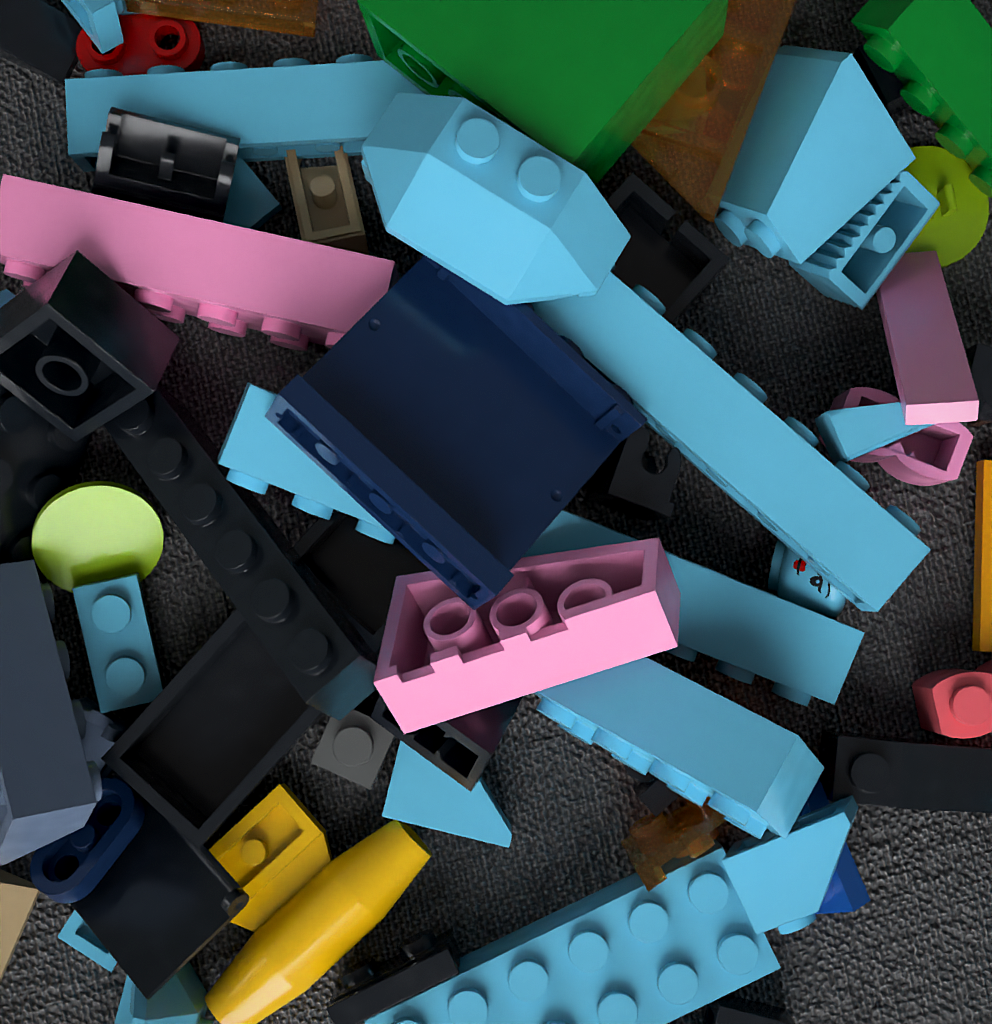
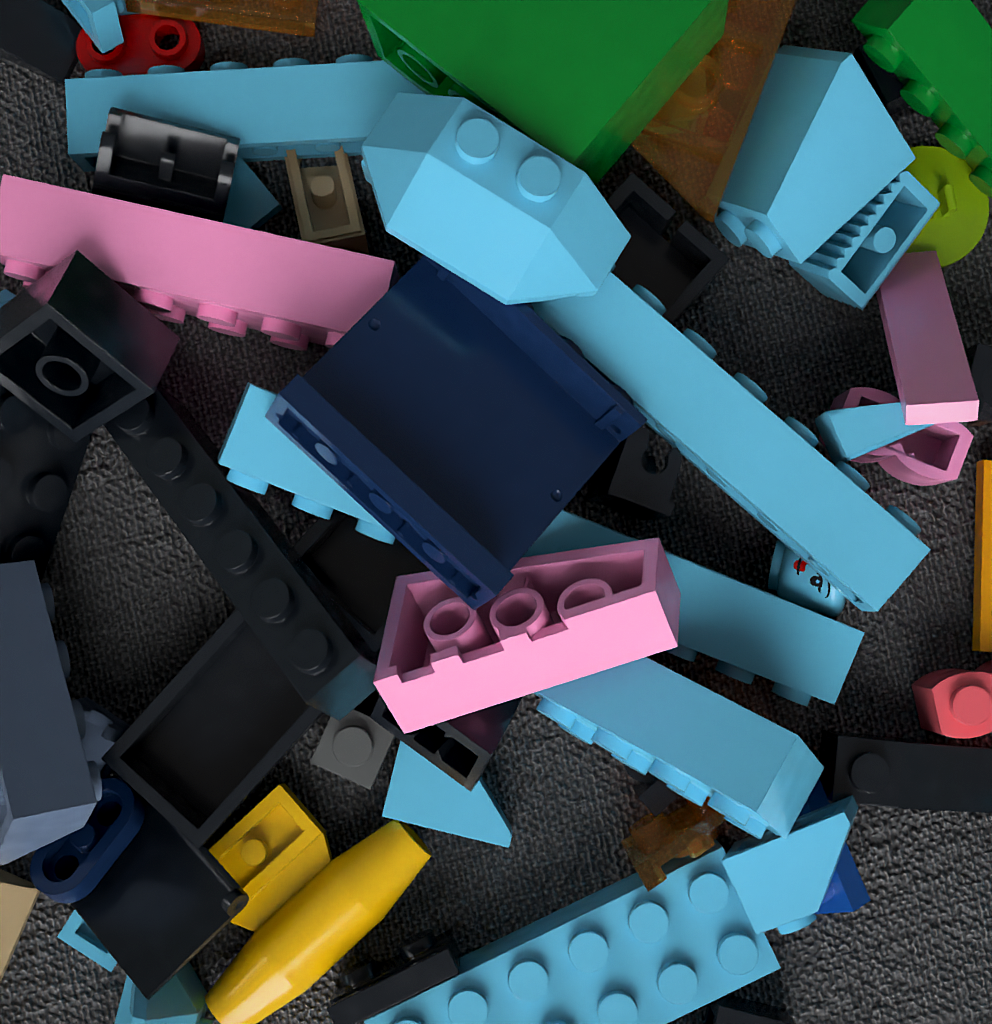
(96, 534): lime piece -> none
(119, 642): medium azure plate -> none

